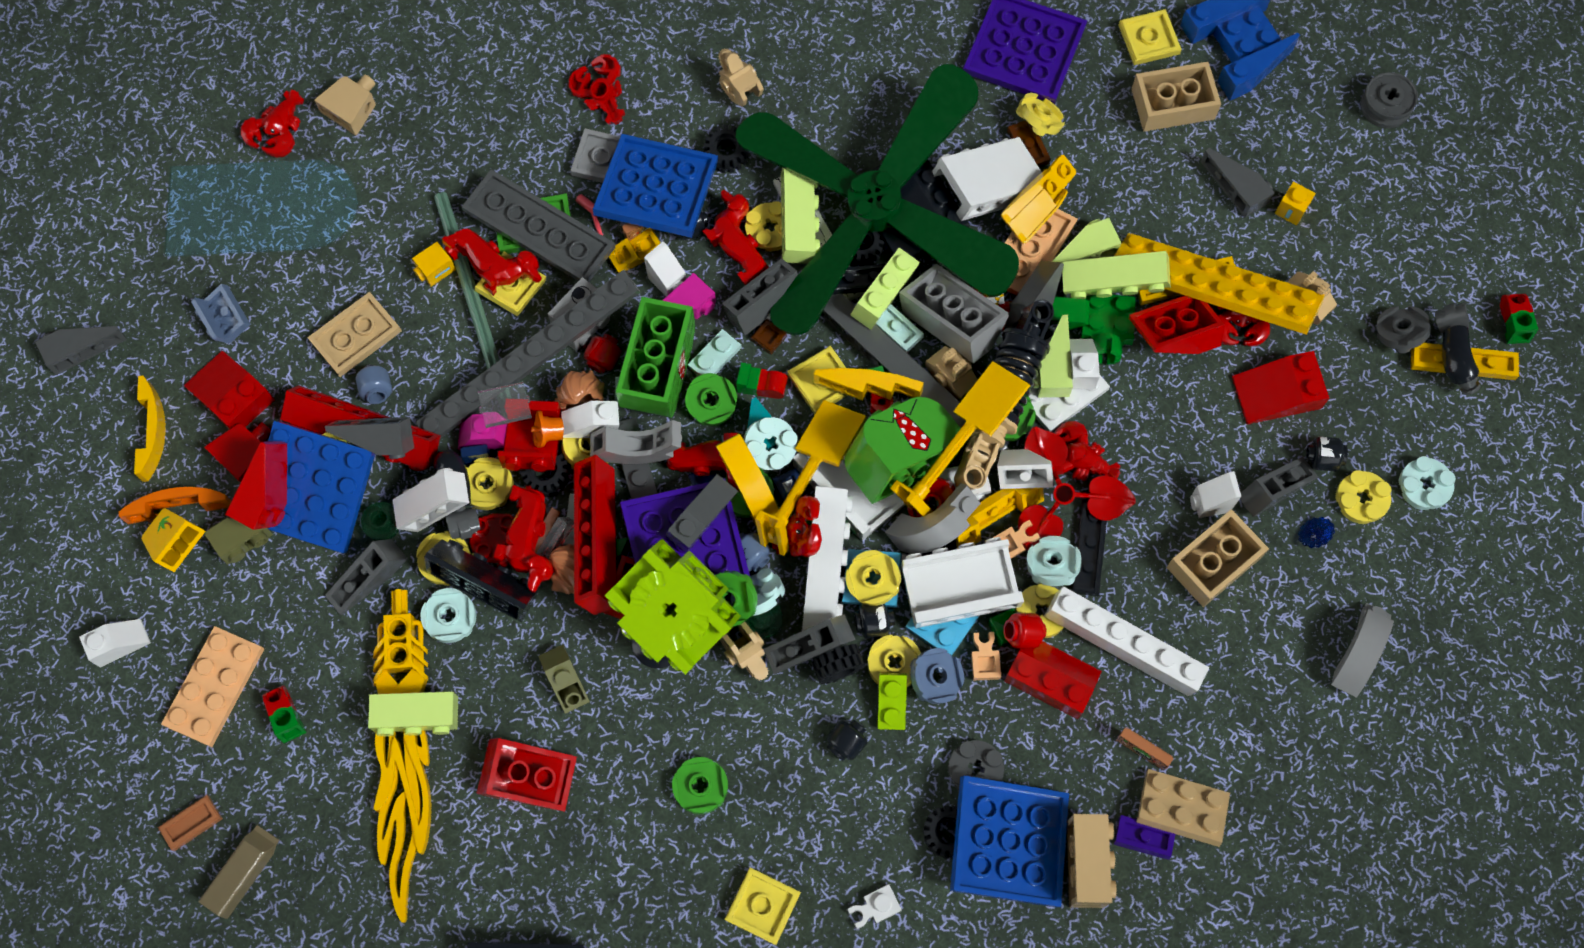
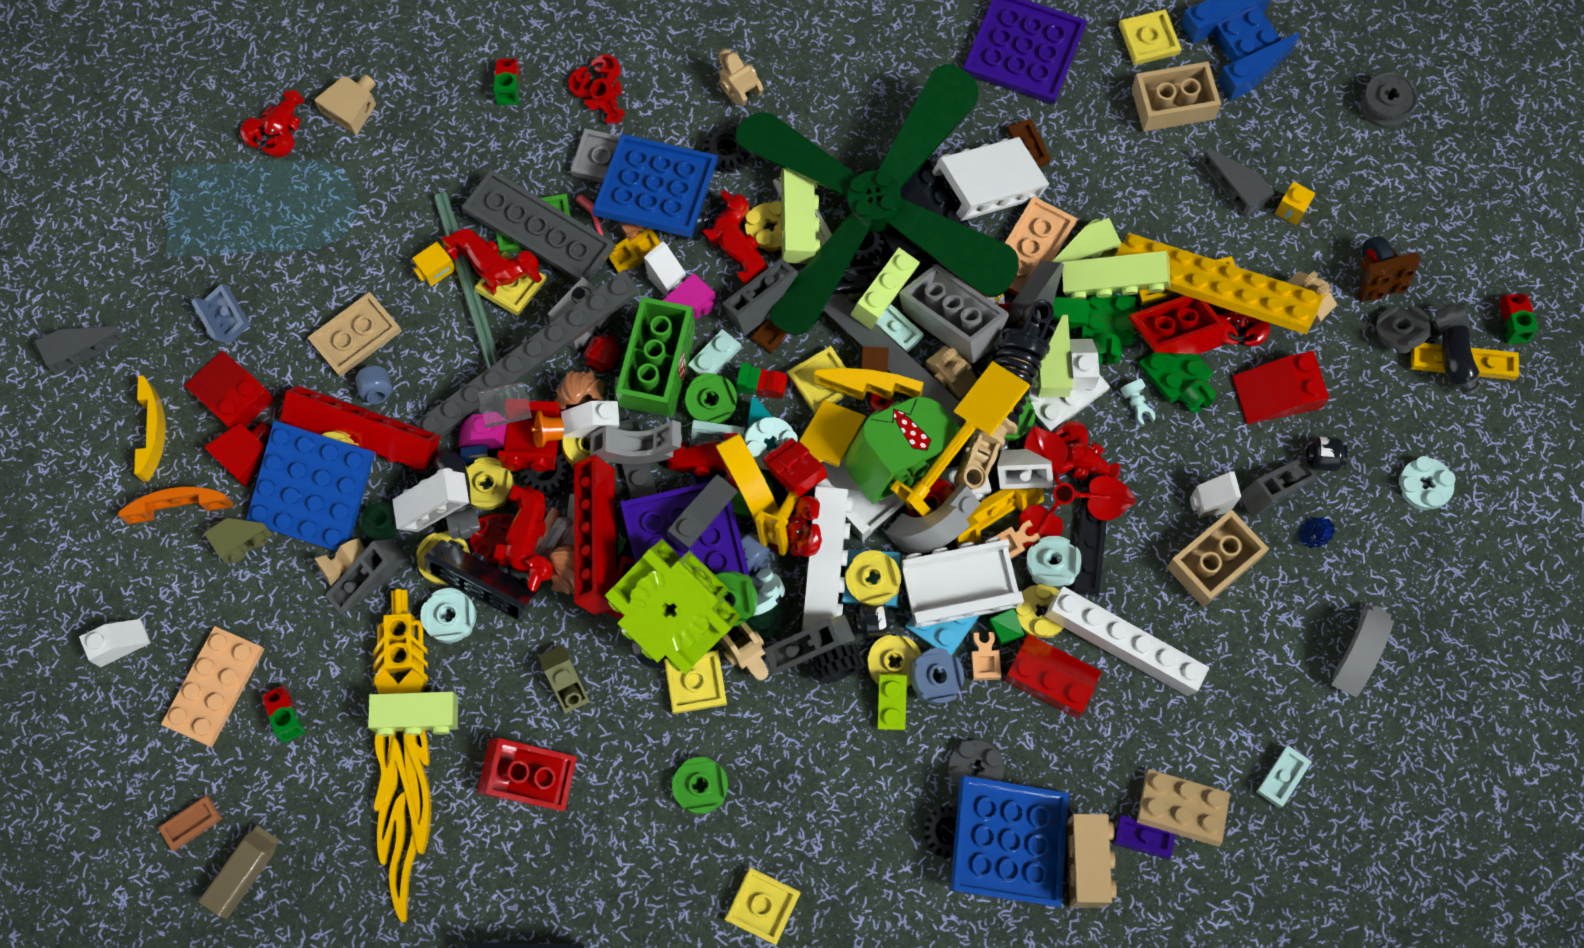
(170, 538): yellow torso -> none
(263, 489): red slope -> none
(344, 558): none -> tan leg
(376, 435): dark grey slope -> none
(507, 82): none -> green leg
(699, 687): none -> light yellow plate
(706, 431): none -> light aqua plate
(794, 467): none -> red piece
(847, 739): black head -> none
(875, 358): none -> reddish brown tile
(879, 905): white plate -> none
(1024, 630): red head -> none
(1039, 200): yellow piece -> none
(1043, 116): light yellow plate -> none
(1133, 391): none -> light aqua piece
(1145, 748): nougat tile -> none
(1180, 378): none -> green plate
(1283, 776): none -> light aqua plate
(1350, 503): light yellow plate -> none
(1385, 270): none -> reddish brown plate

